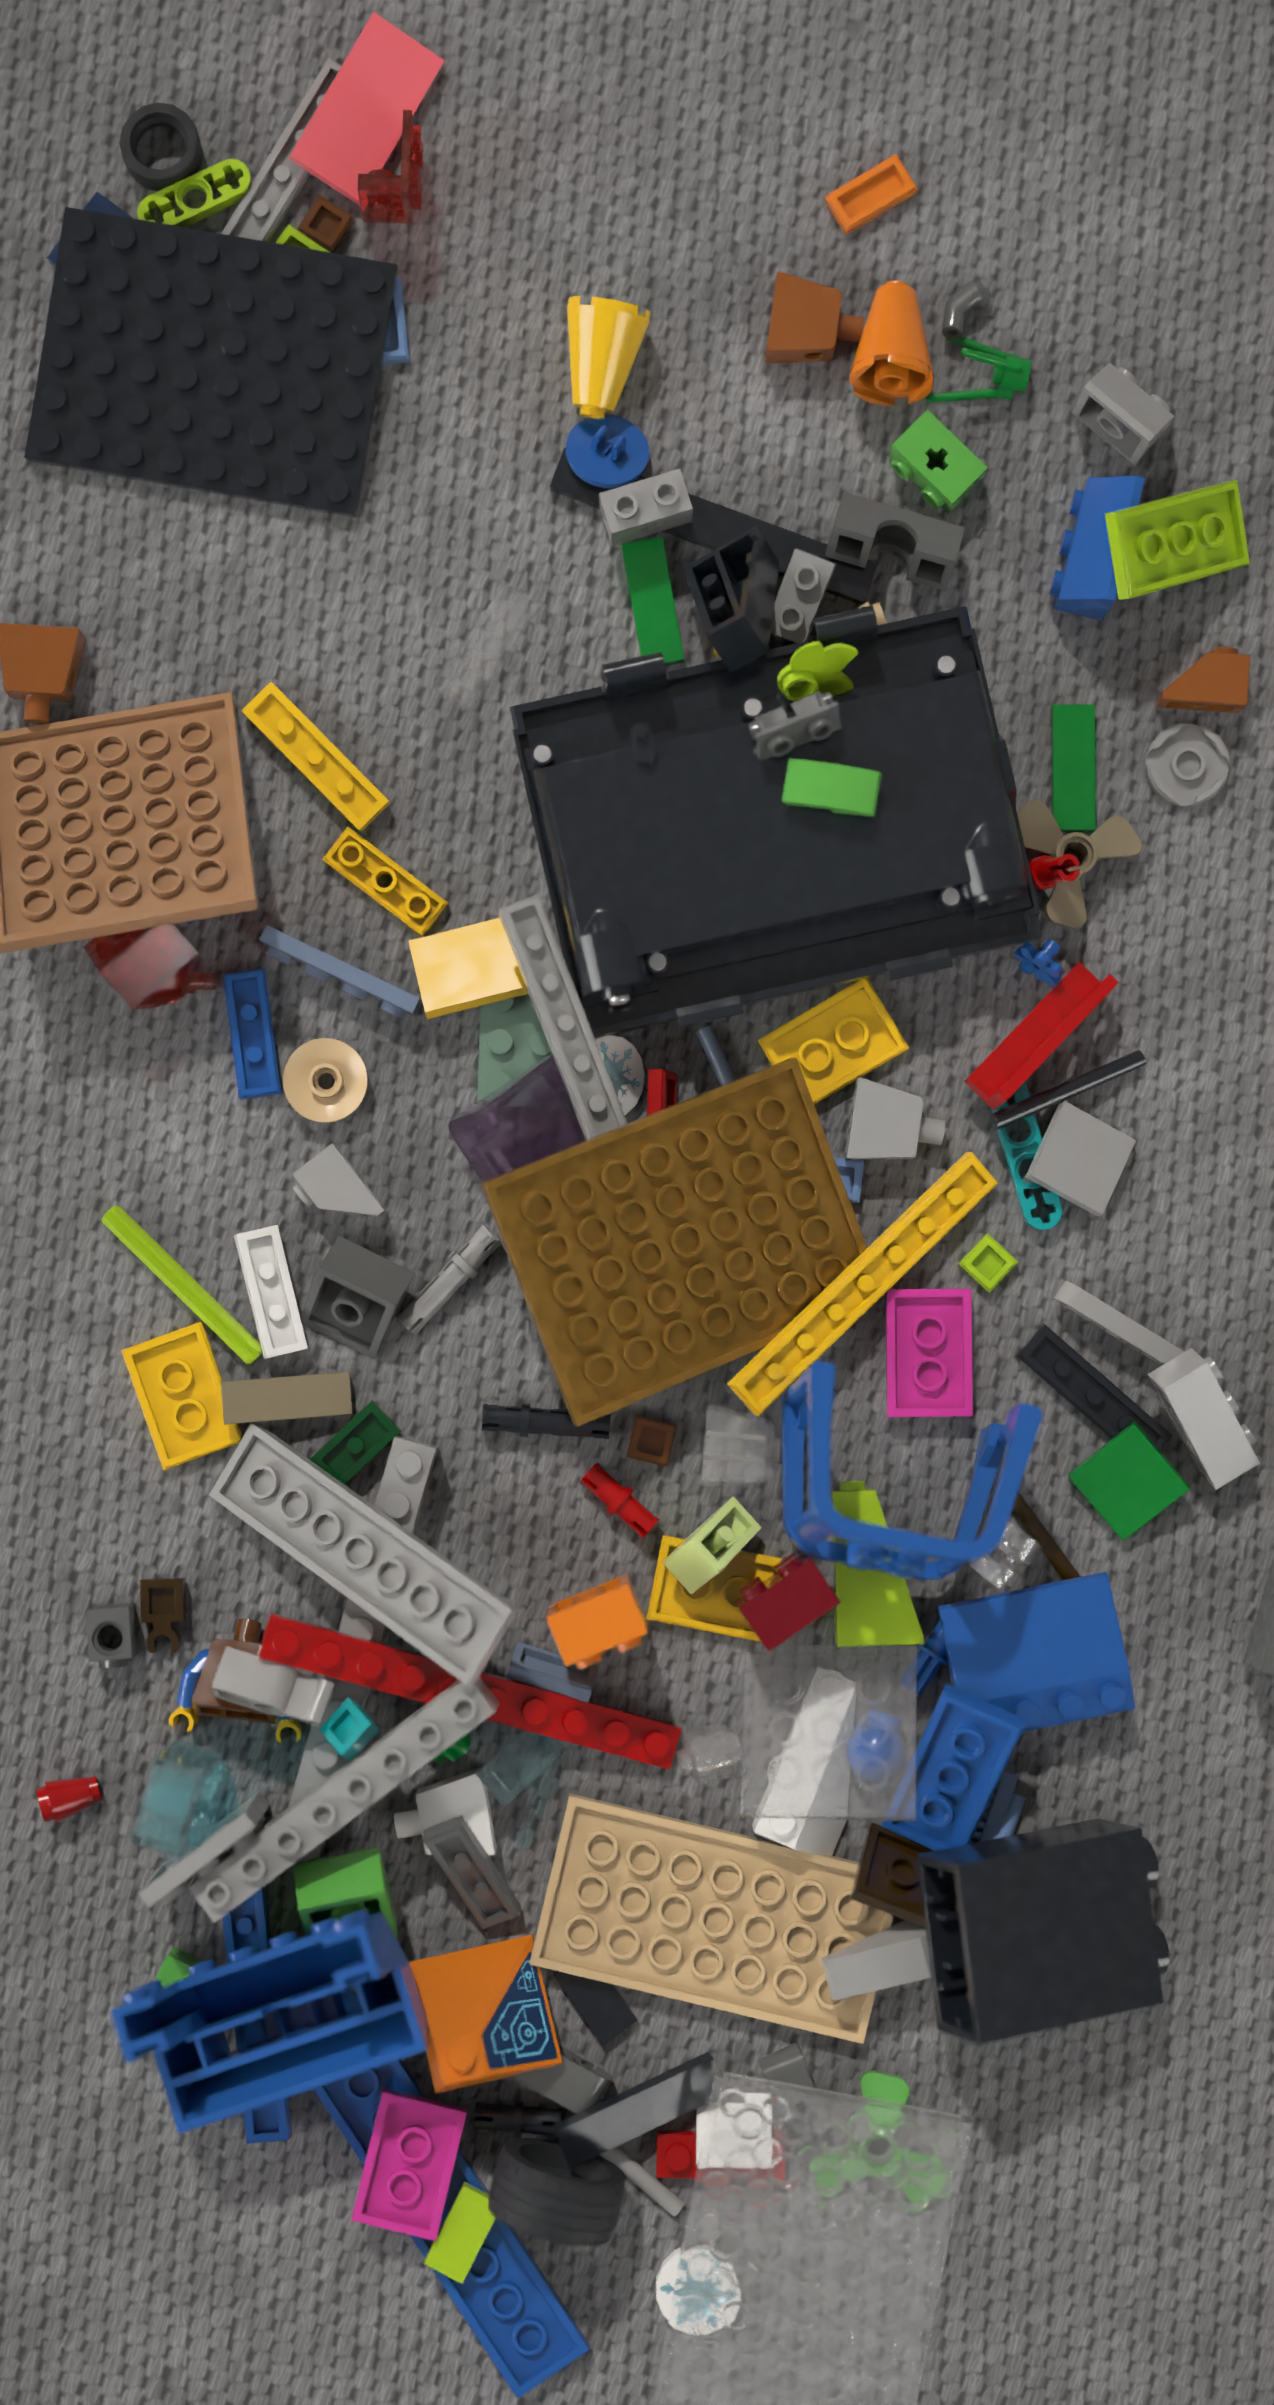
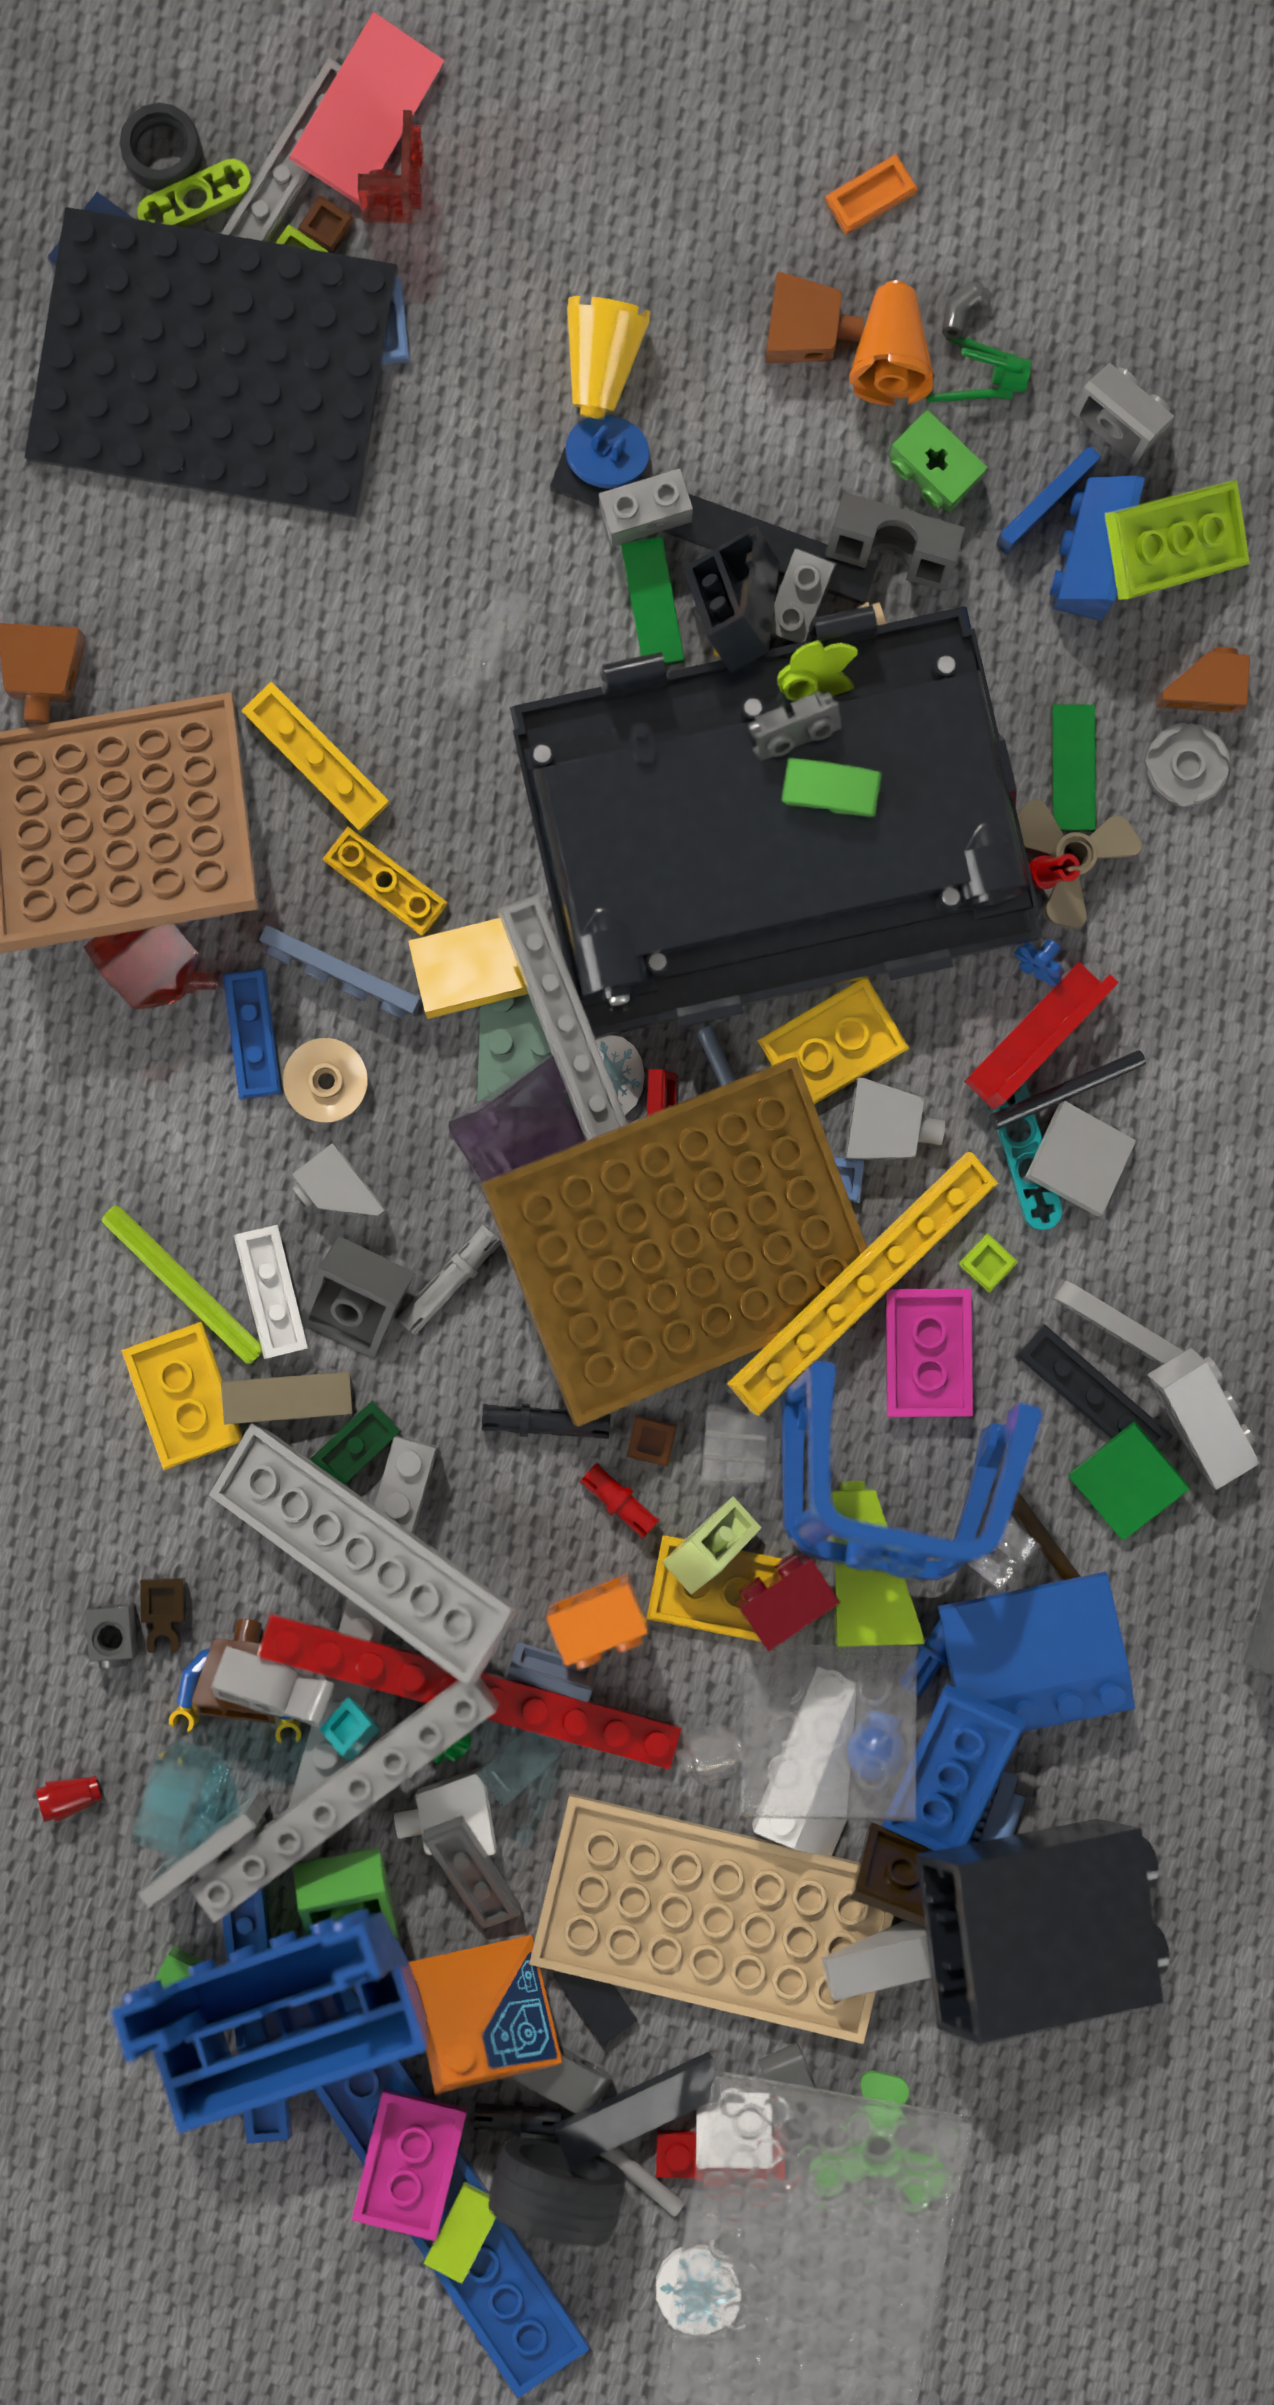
(1048, 500): none -> blue tile

